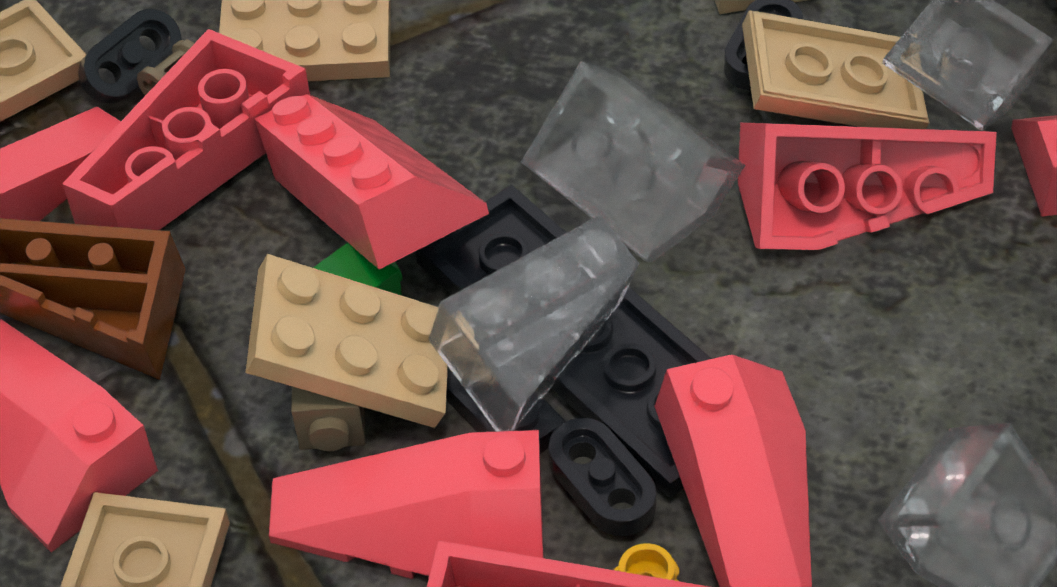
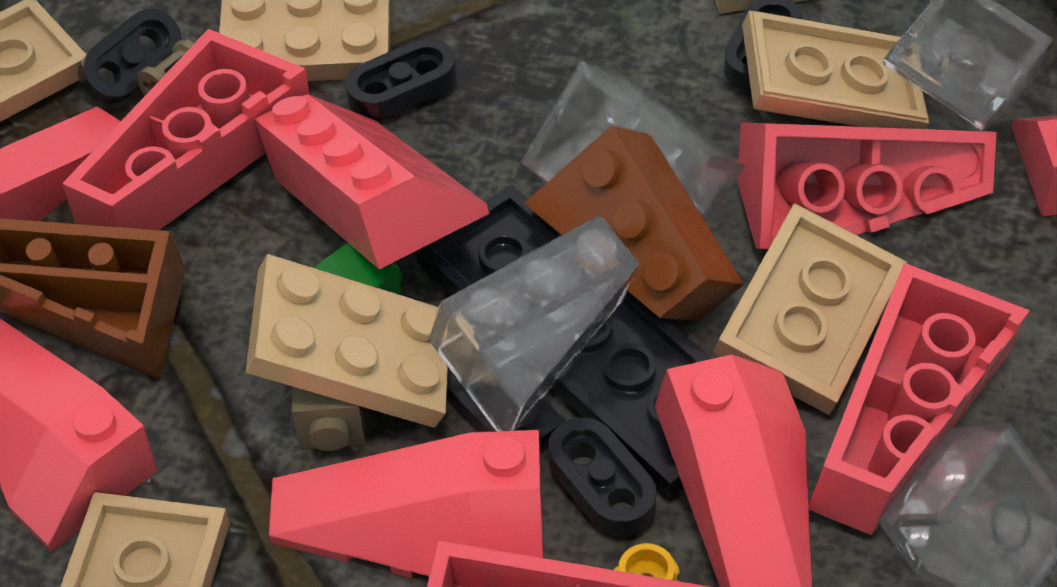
(401, 78): none -> black plate
(644, 203): none -> dark orange wedge
(812, 306): none -> tan plate
(917, 382): none -> coral wedge

